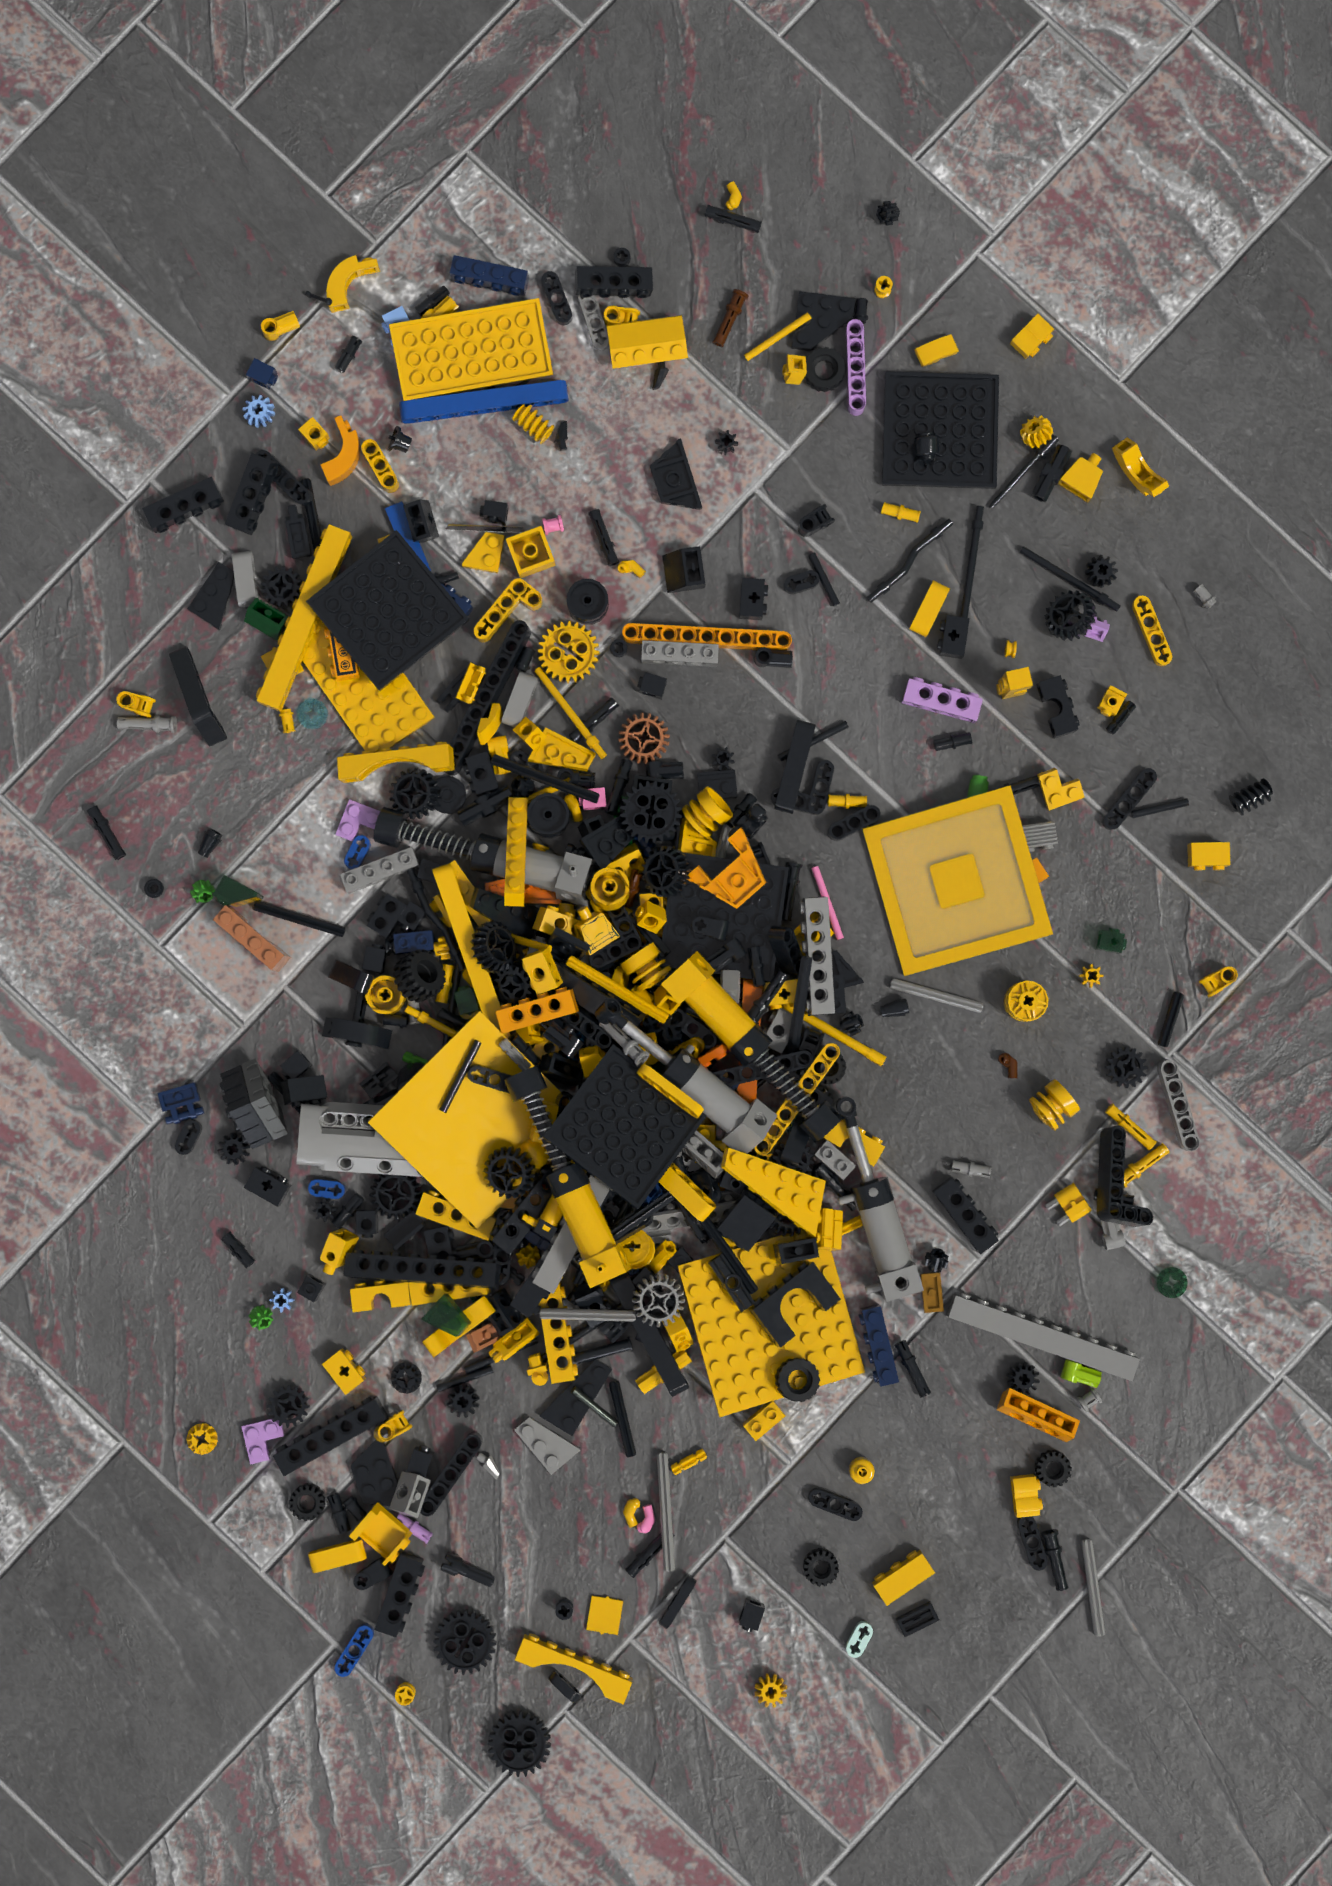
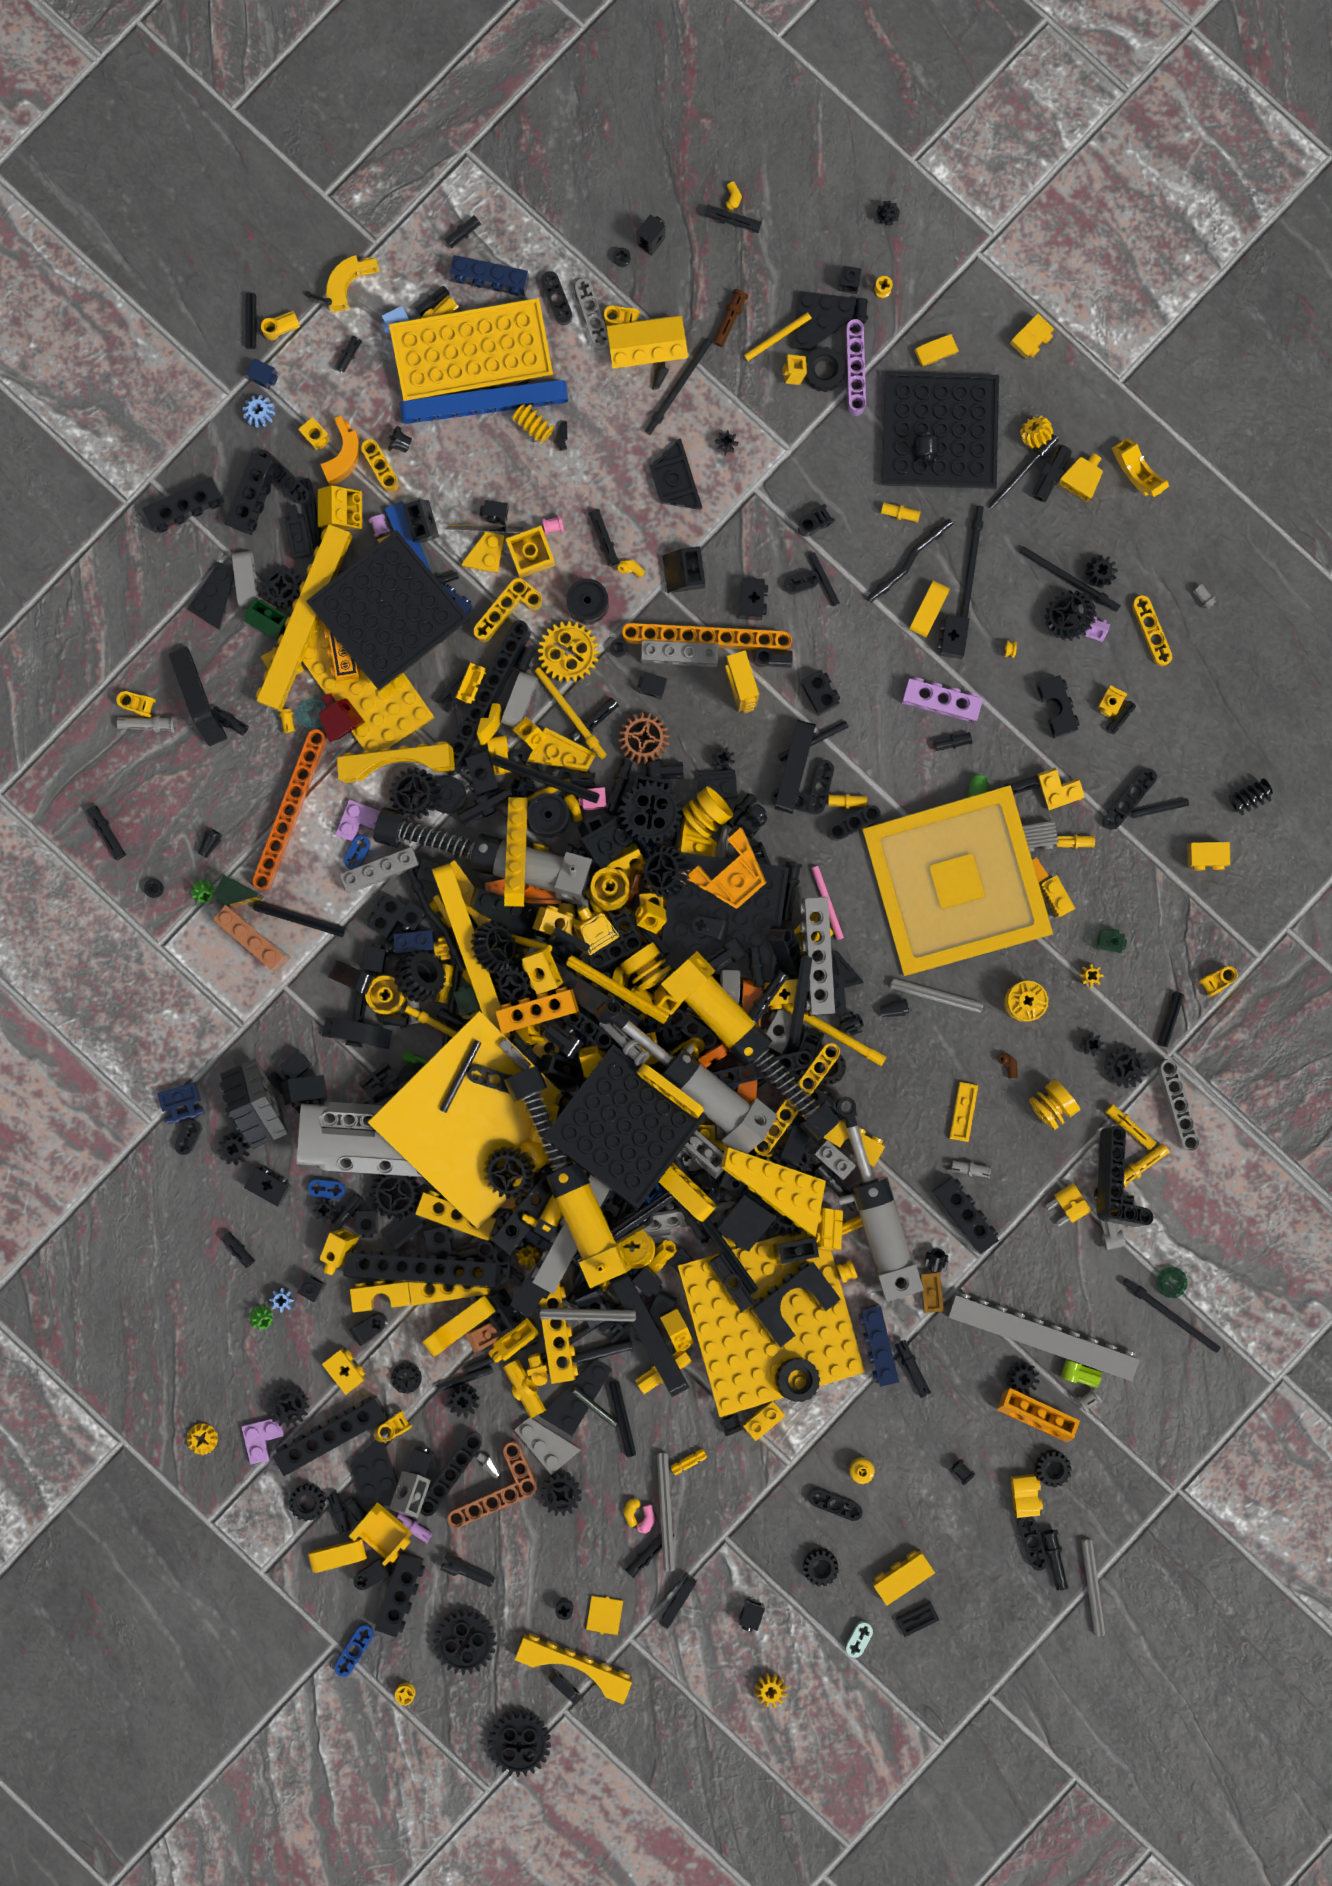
(230, 721): none -> black pin
(250, 324): none -> black axle
(289, 800): none -> orange beam
(339, 717): none -> dark red torso
(340, 508): none -> yellow slope
(367, 1330): none -> black piece
(379, 526): none -> lavender bush
(447, 1316): clear green wing -> none
(462, 231): none -> black pin
(499, 1493): none -> nougat beam
(524, 1388): none -> yellow piece
(553, 1488): none -> black gear
(640, 275): black brick -> none
(650, 1305): light grey gear -> none
(651, 234): none -> black brick
(658, 416): none -> black bar
(731, 1425): none -> black wheel
(742, 681): none -> yellow arch
(815, 694): none -> black brick
(846, 1271): none -> yellow wheel
(850, 279): none -> black brick
(962, 1472): none -> black bush
(963, 1111): none -> yellow tile
(1014, 683): yellow arch -> none
(1056, 896): none -> yellow brick
(1076, 841): none -> yellow axle
(1086, 1045): none -> black gear
(1141, 1293): none -> black bar

